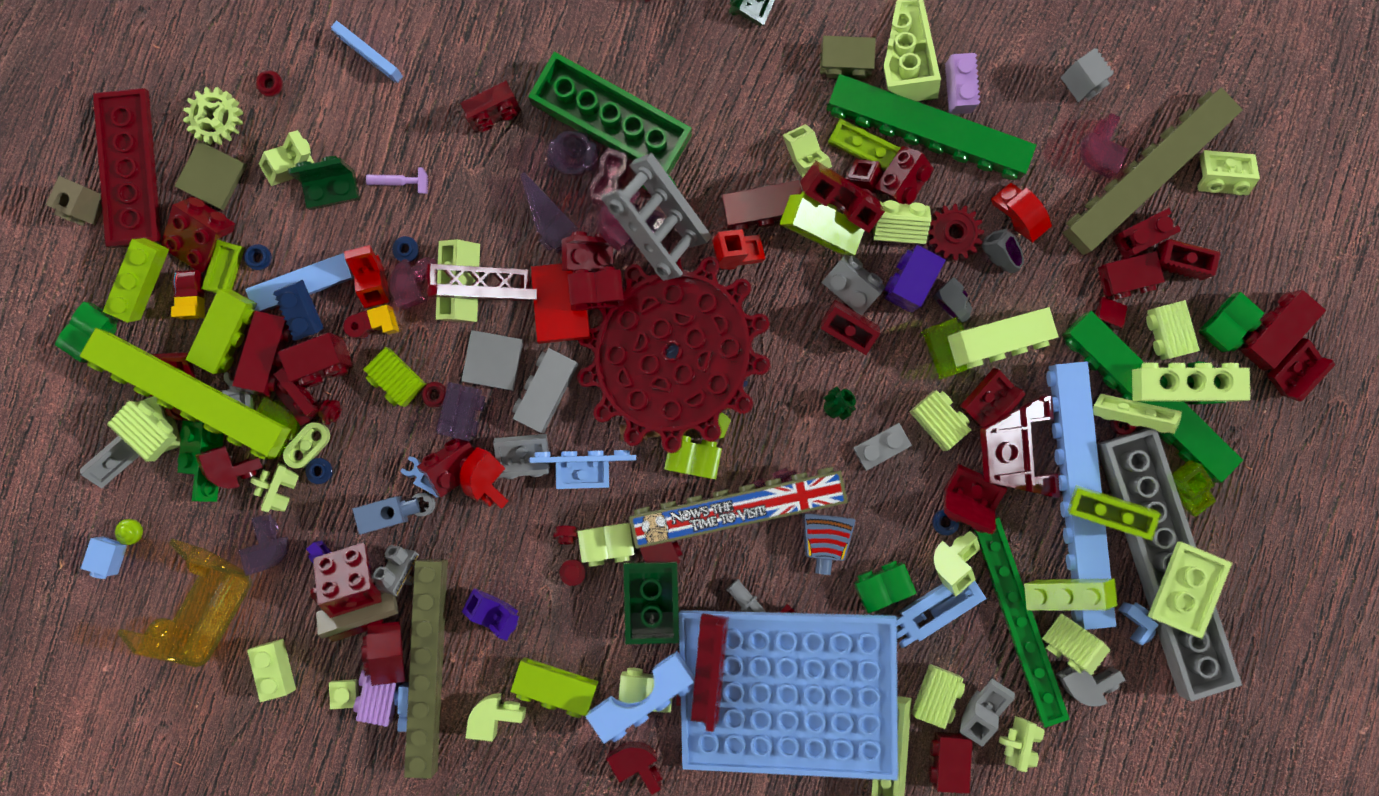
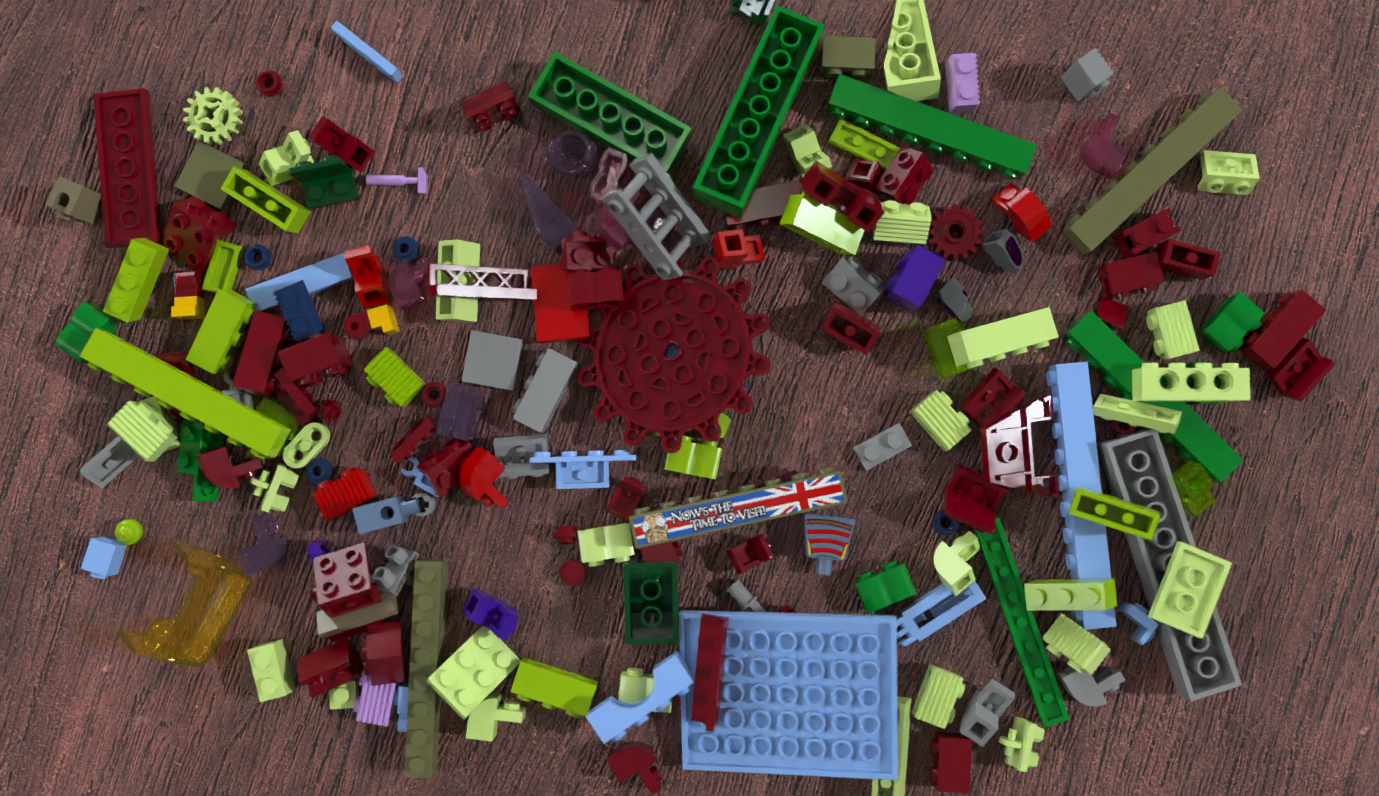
(265, 200): none -> lime brick
(329, 667): none -> dark red brick
(341, 144): none -> dark red brick
(344, 494): none -> red brick
(406, 445): none -> dark red plate
(473, 671): none -> yellowish green plate
(626, 498): none -> dark red bracket
(750, 553): none -> dark red bracket
(758, 112): none -> green brick
(839, 403): dark green gear -> none

